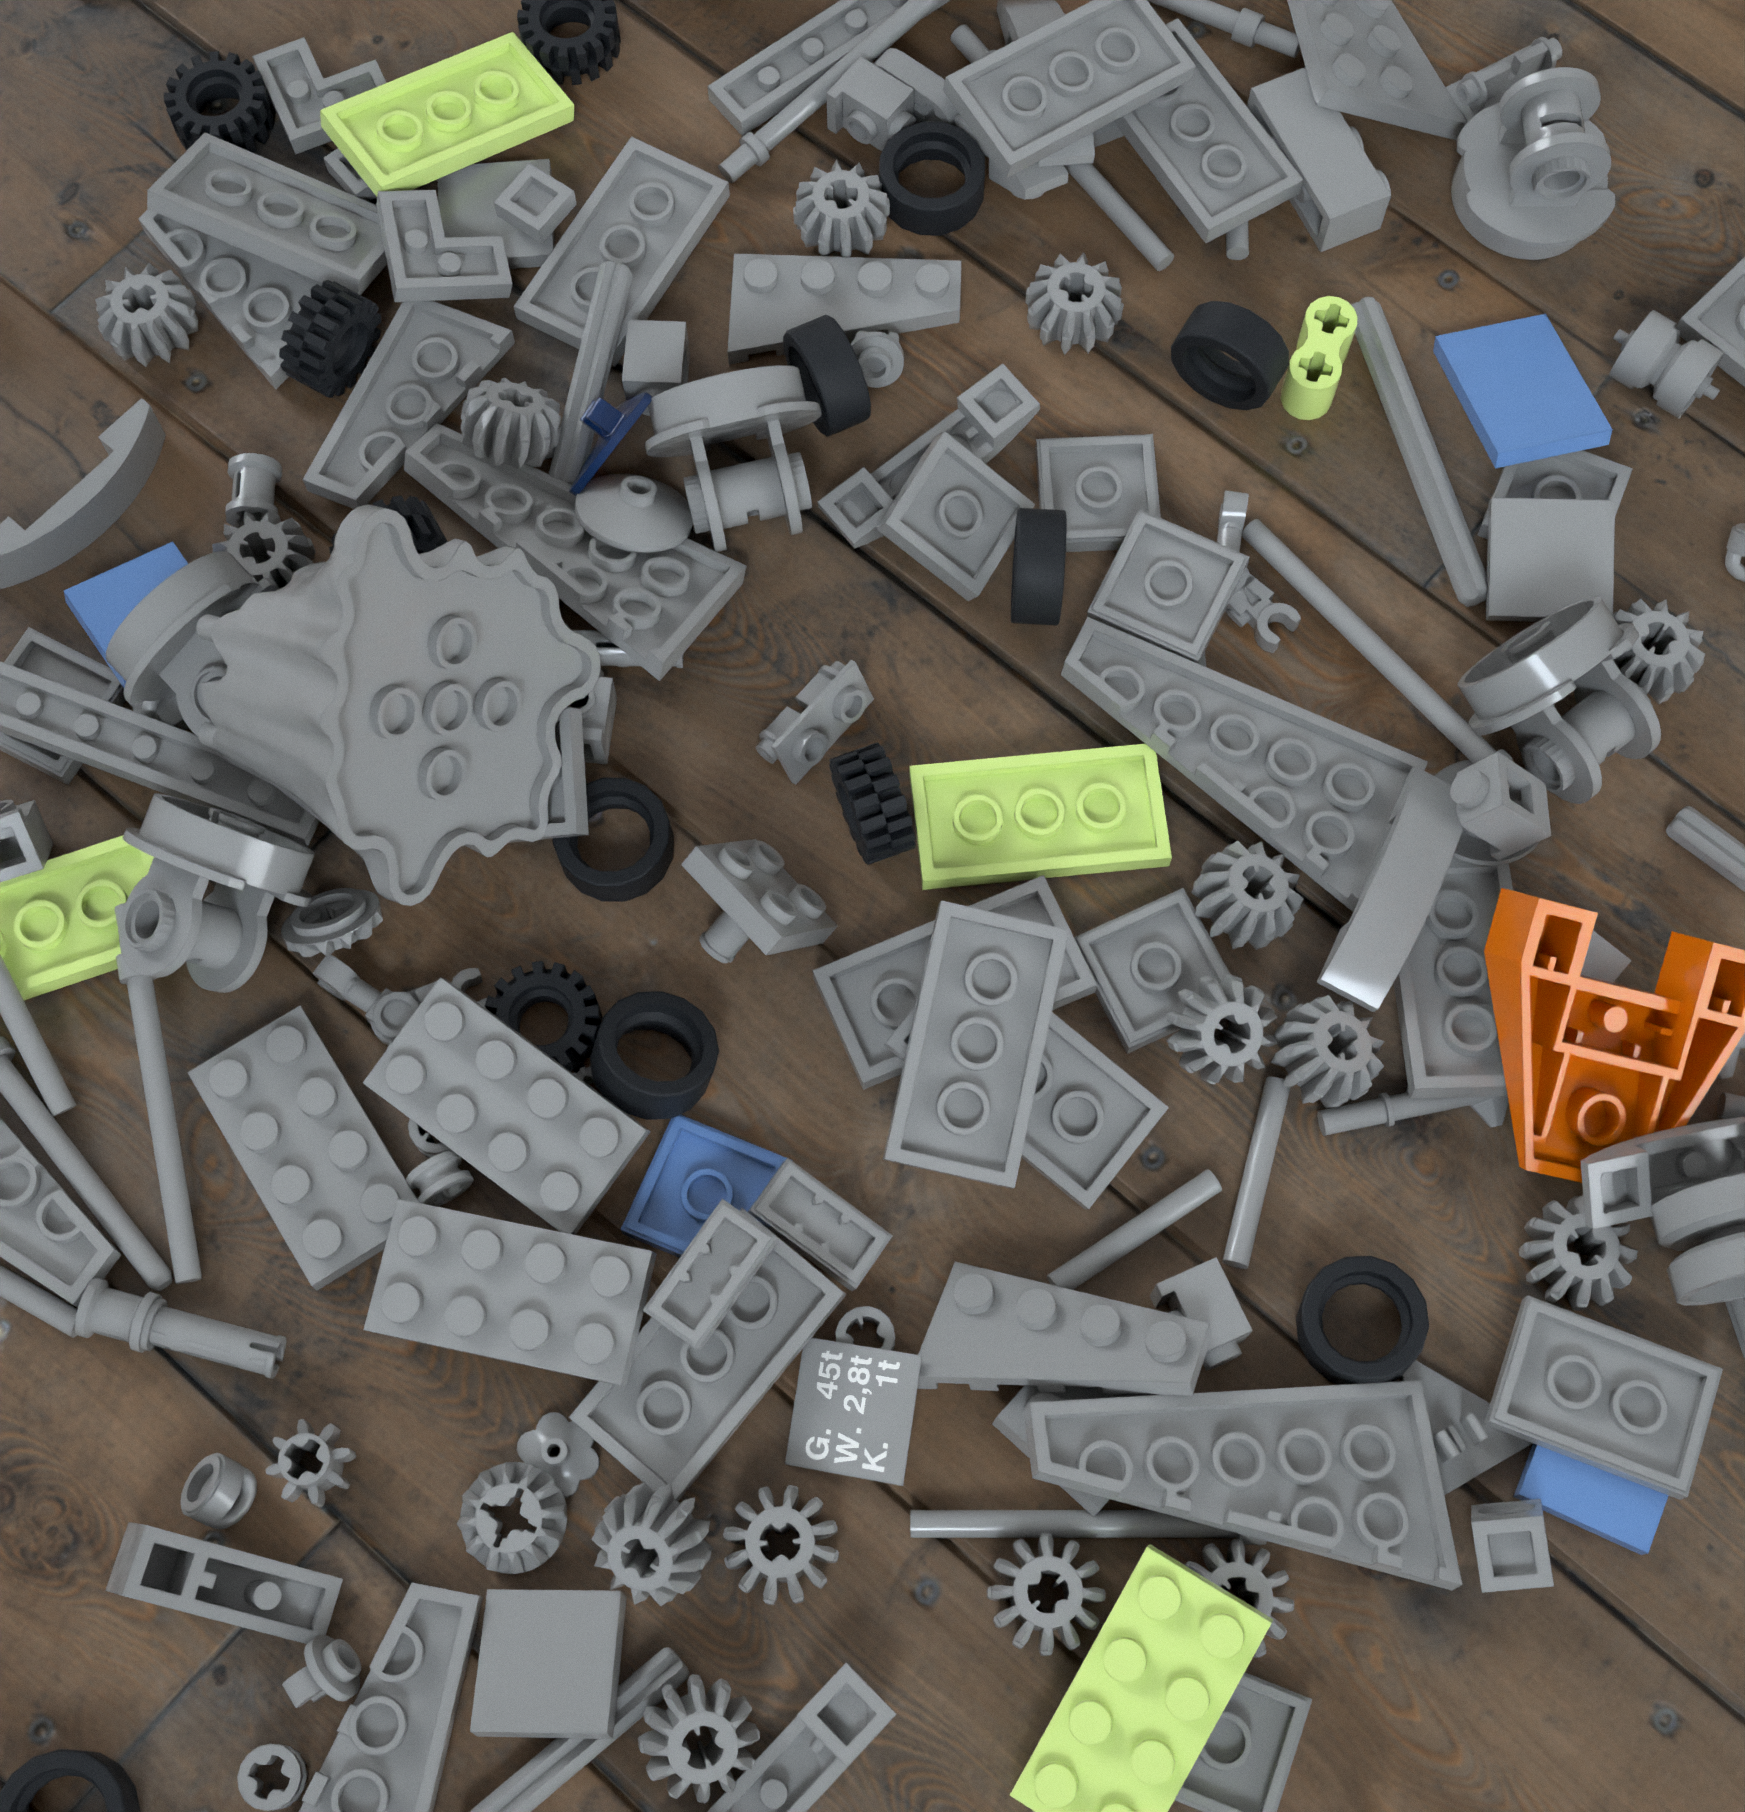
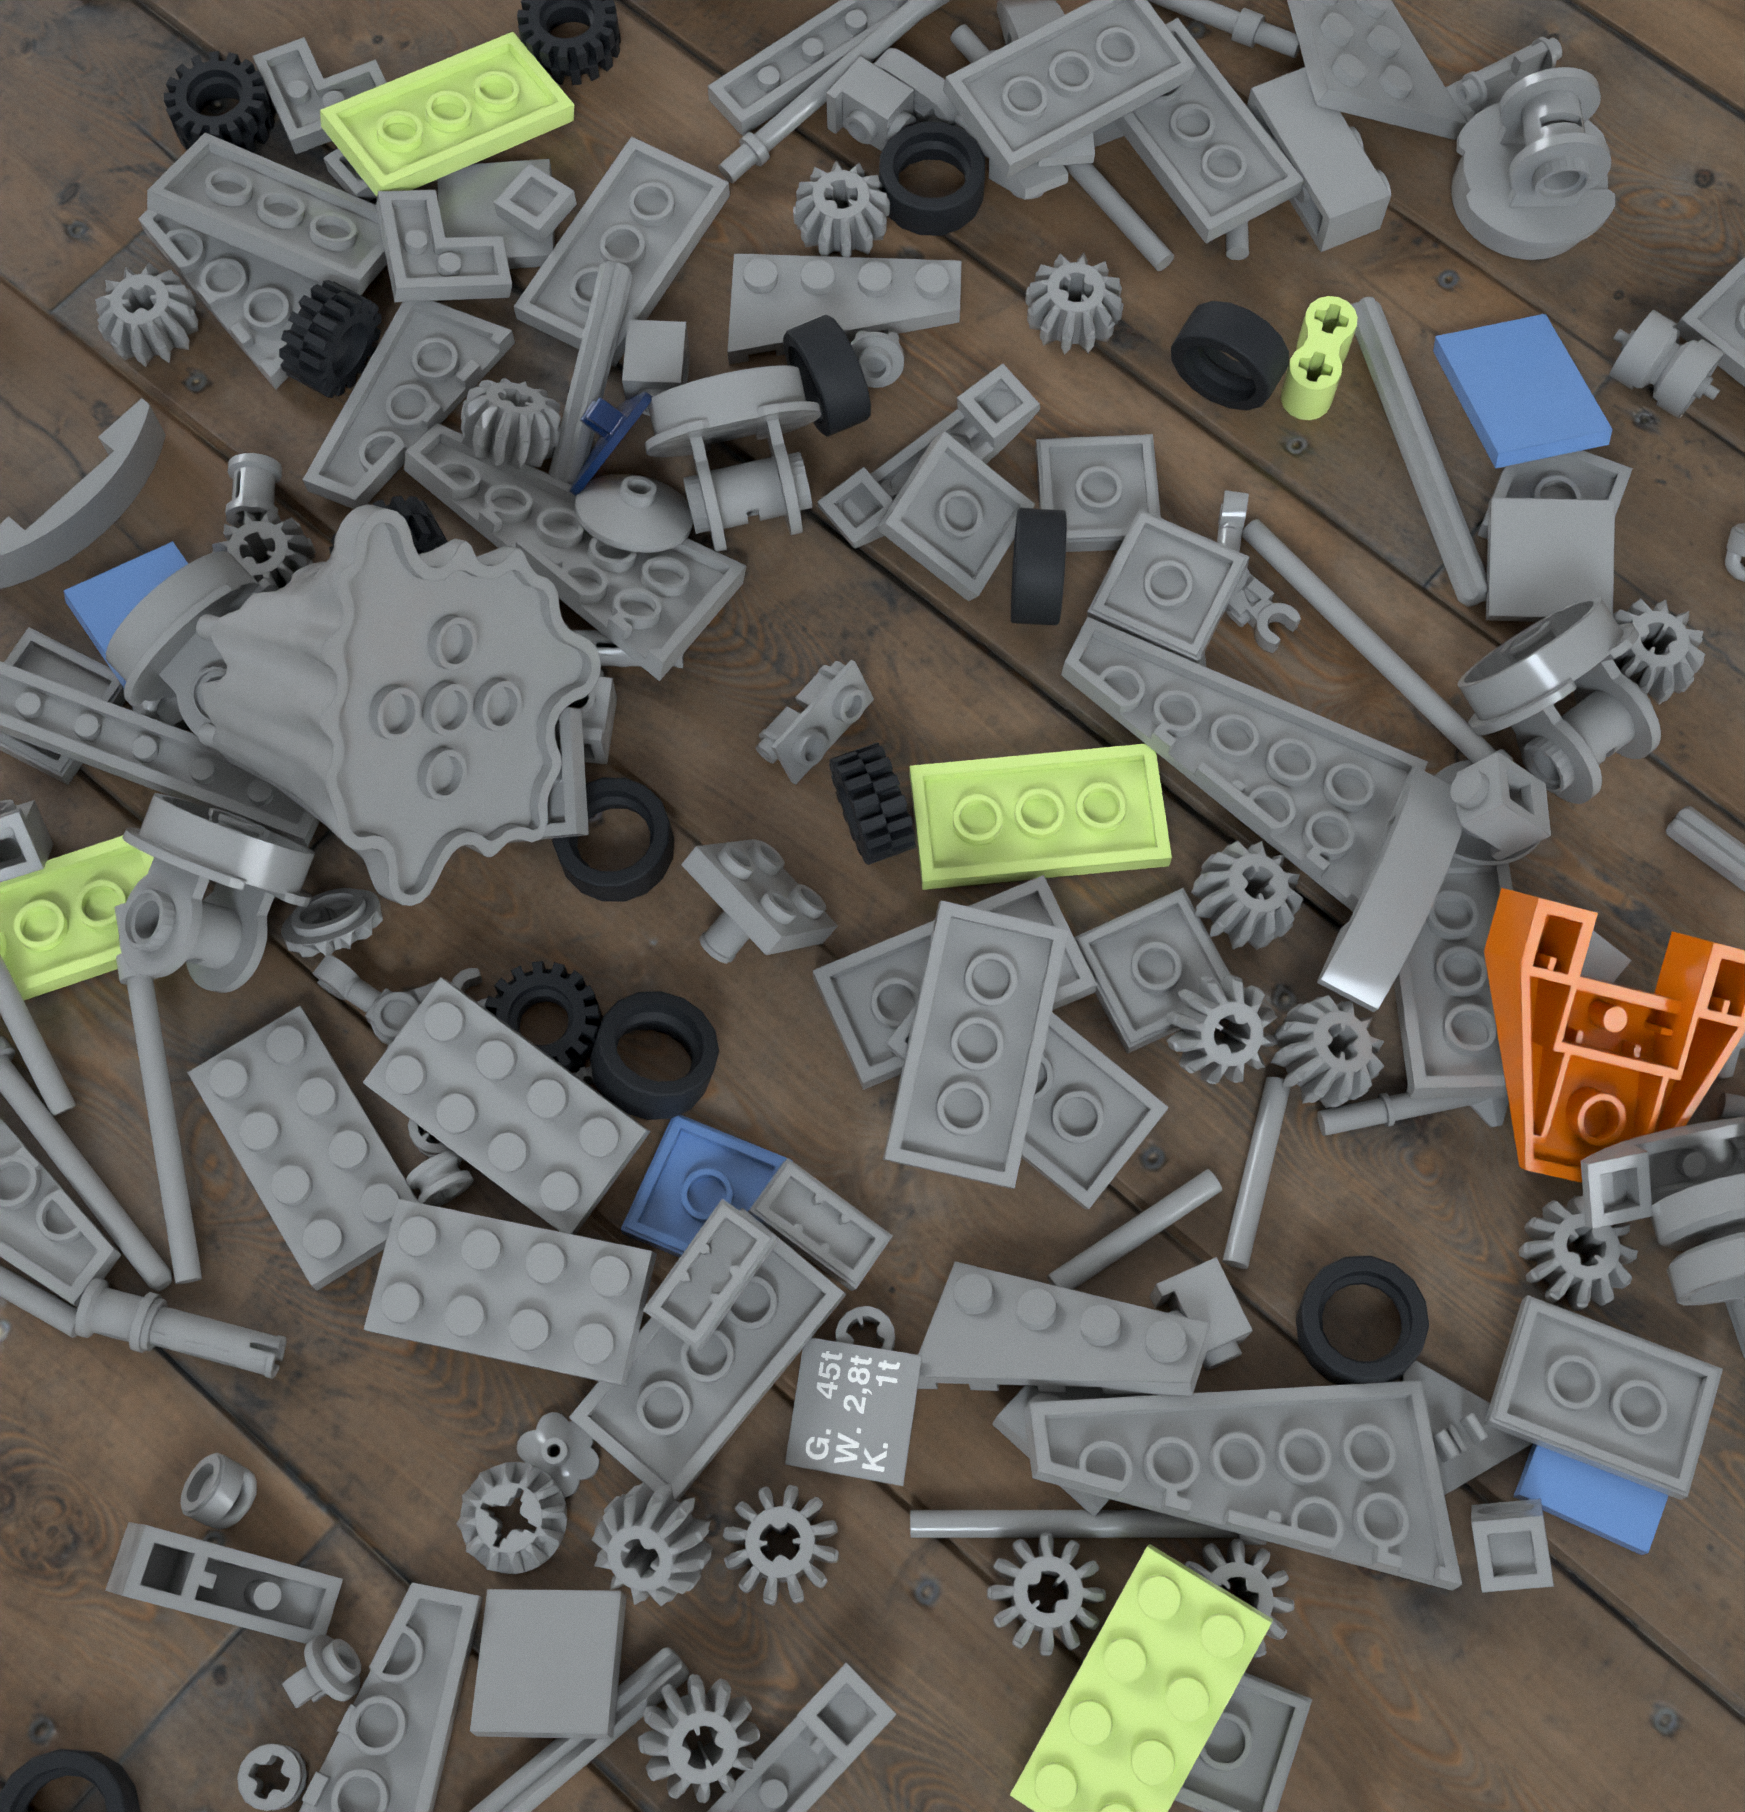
(297, 1475): light grey gear -> none

